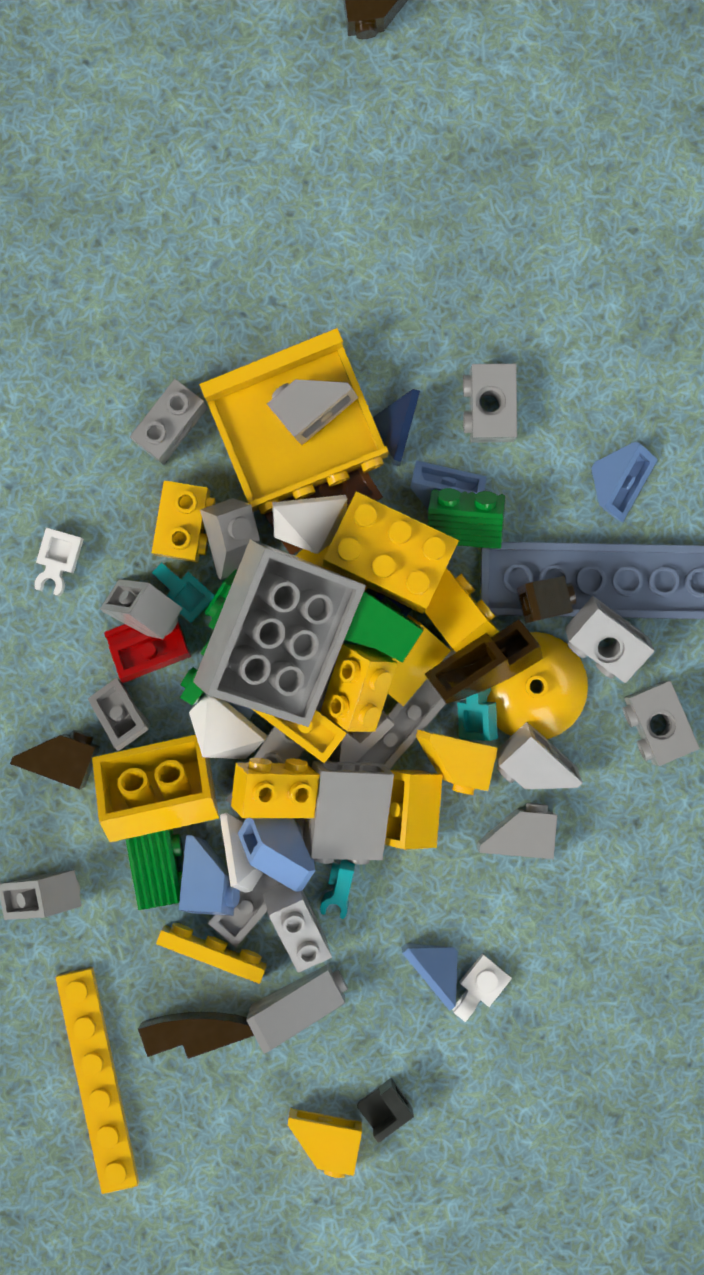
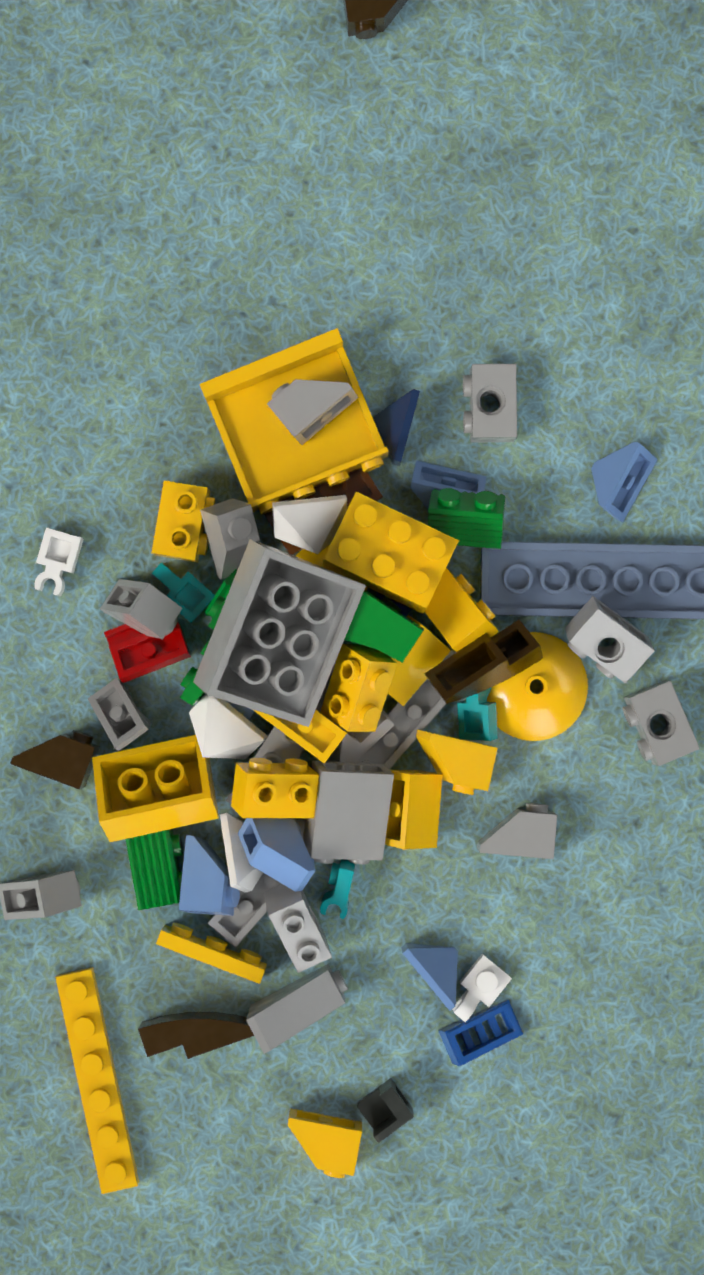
(169, 421): light grey brick -> none
(462, 1057): none -> blue slope
(535, 762): slope -> none
(546, 599): dark brown slope -> none

